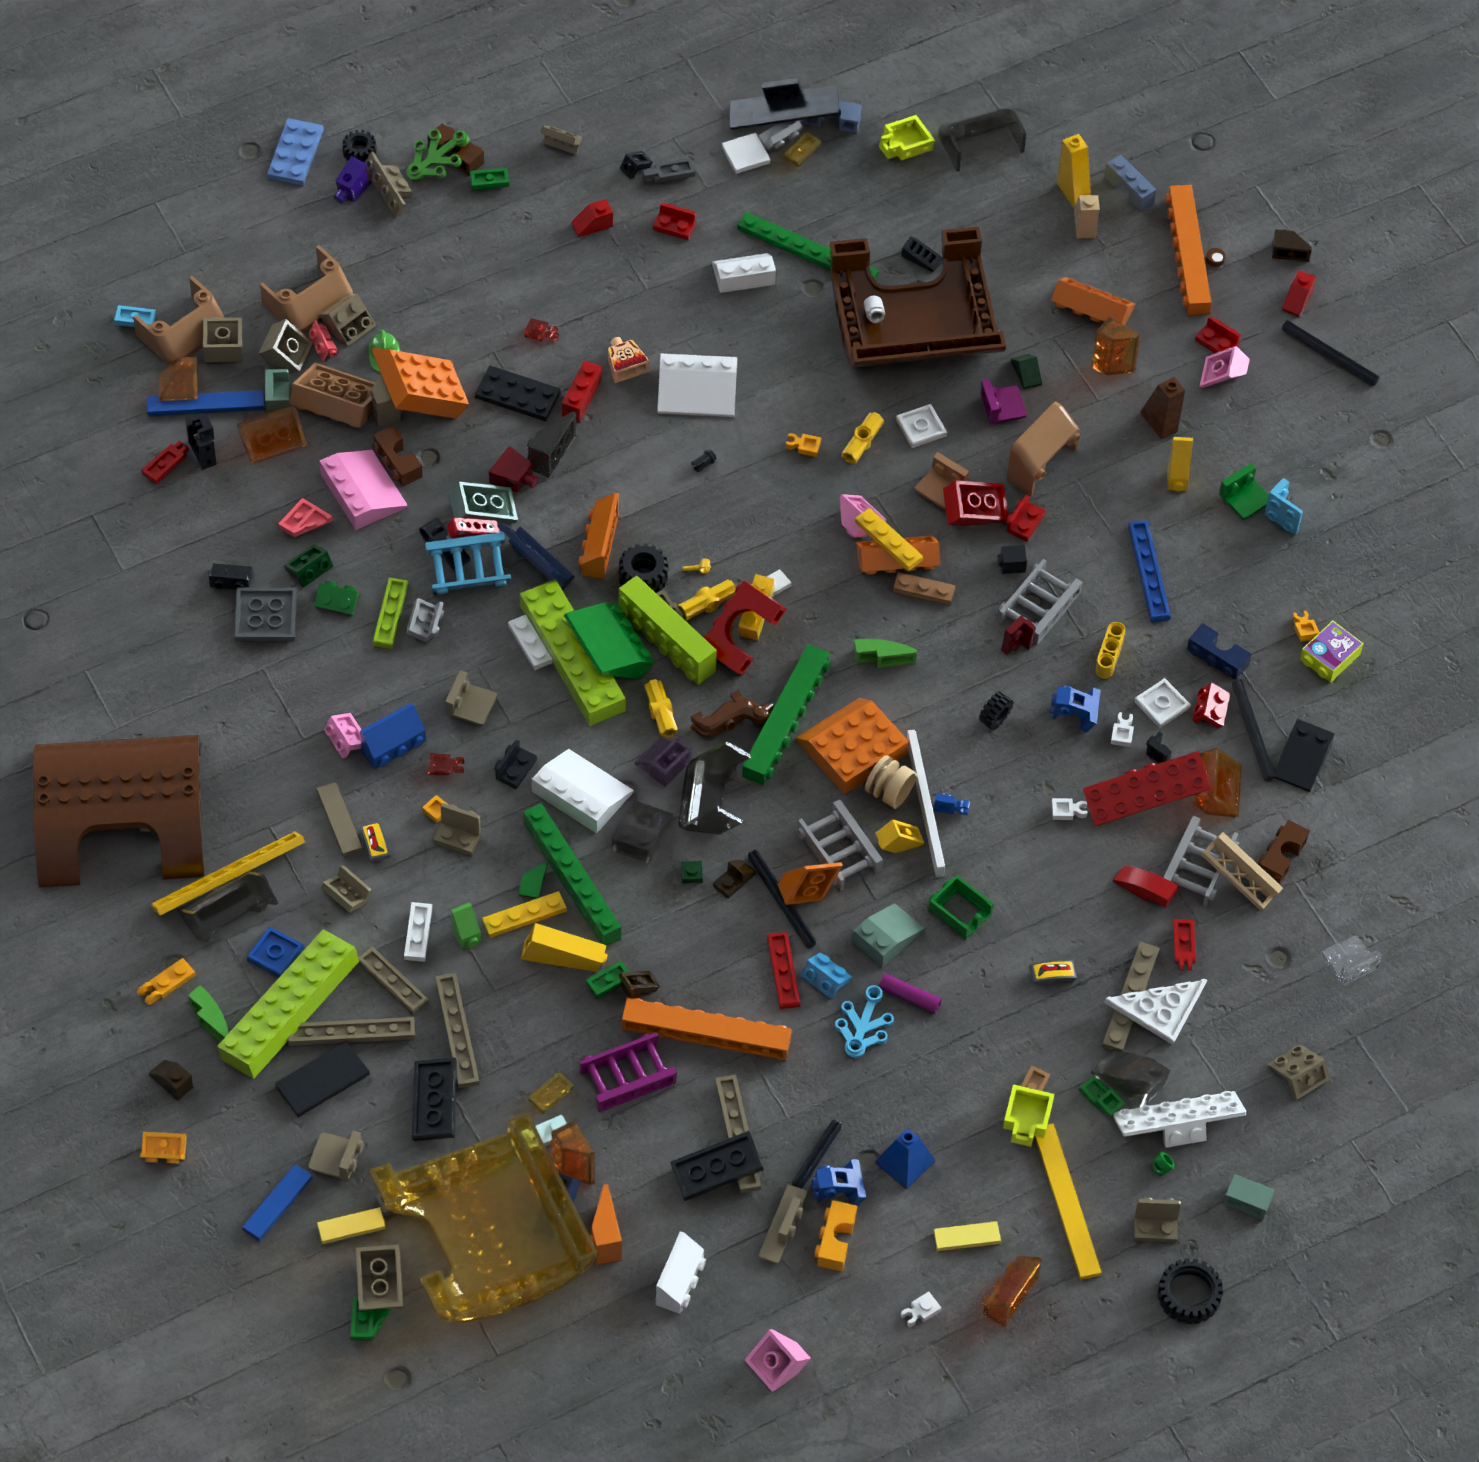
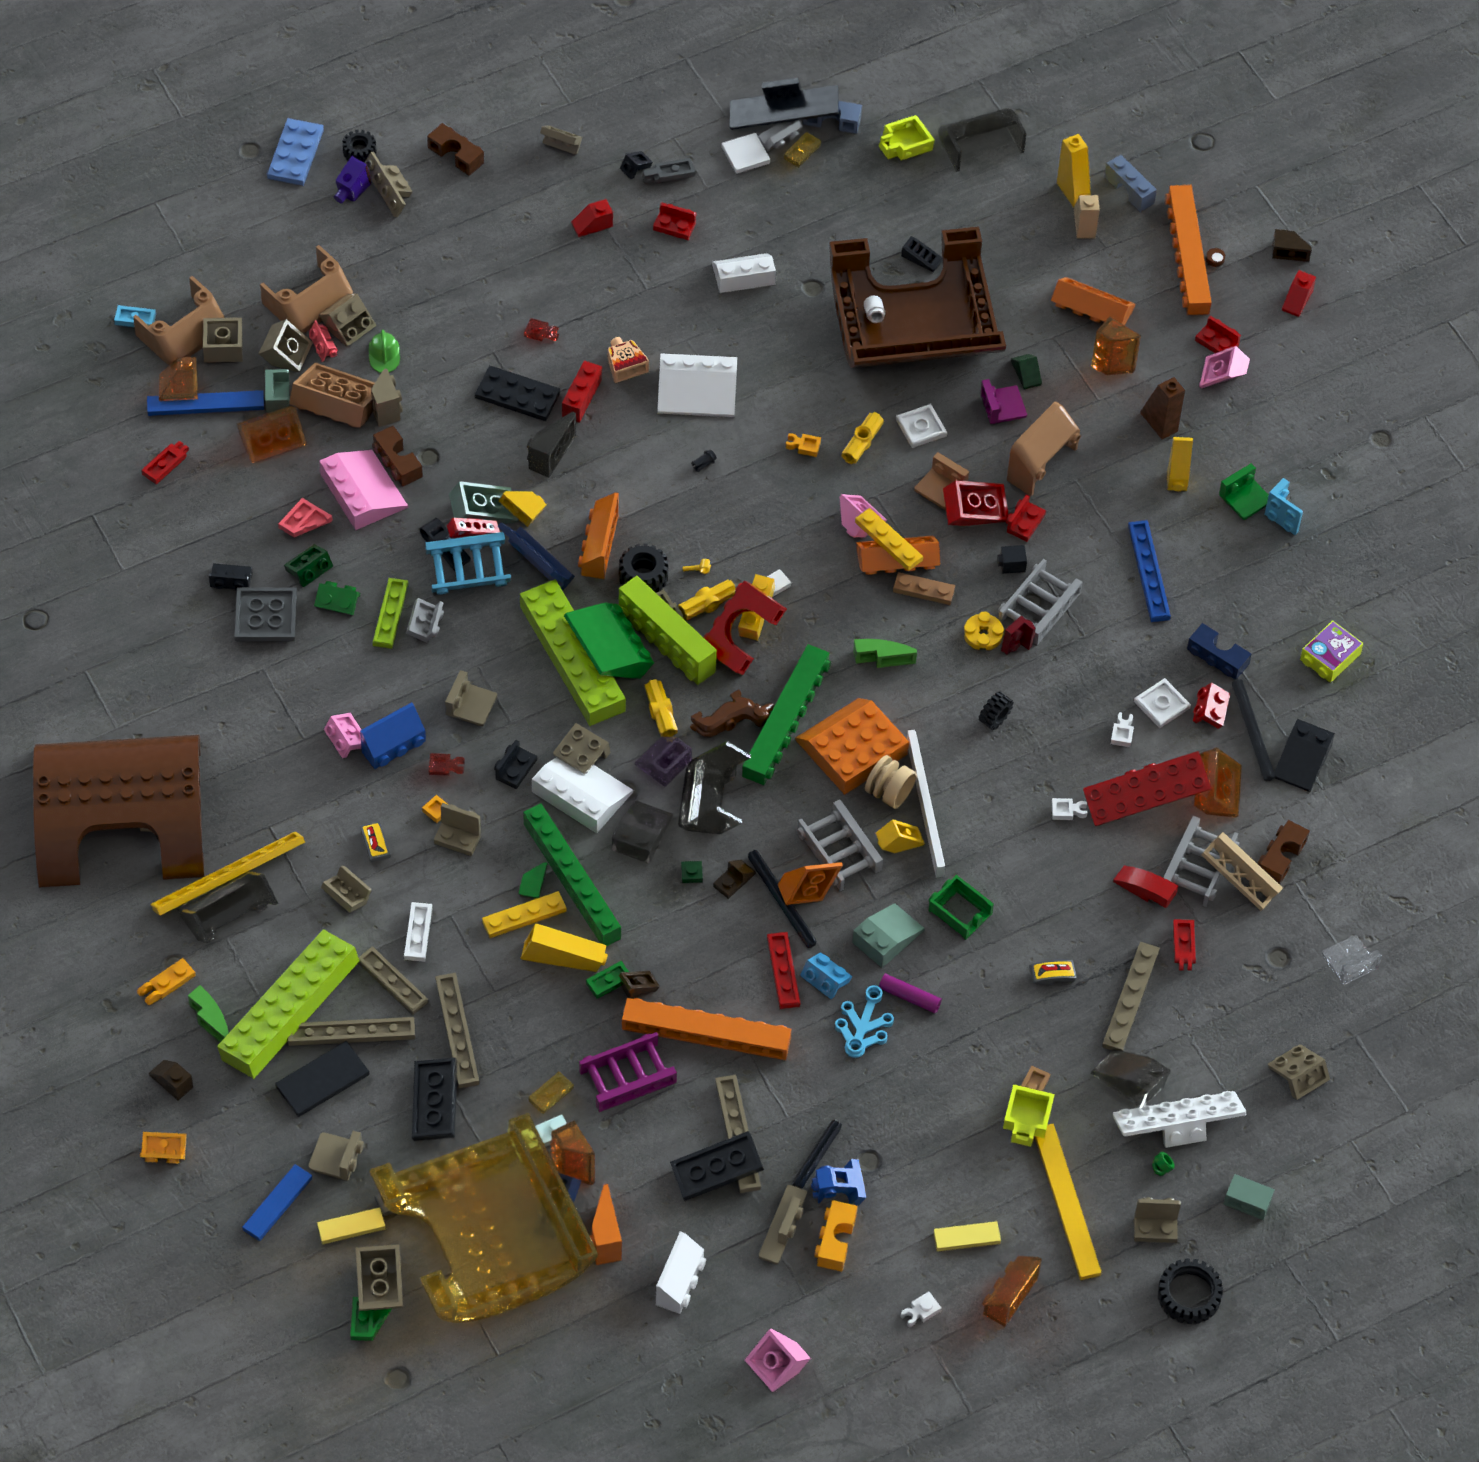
(202, 443): black piece -> none
(275, 952): blue tile -> none
(339, 819): dark tan tile -> none
(421, 383): orange slope -> none
(435, 156): bright green plant -> none
(465, 926): bright green slope -> none
(489, 178): green plate -> none
(512, 471): dark red torso -> none
(523, 505): none -> yellow slope
(530, 642): white plate -> none
(581, 748): none -> dark tan bracket
(788, 241): green plate -> none
(906, 1159): blue slope -> none
(949, 804): blue plate -> none
(987, 622): none -> yellow plate
(1064, 705): blue tile -> none
(1101, 1097): green slope -> none
(1108, 657): yellow beam -> none
(1156, 750): black bracket -> none
(1161, 1008): white tile -> none
(1305, 628): light orange plate -> none
(1330, 352): black axle -> none

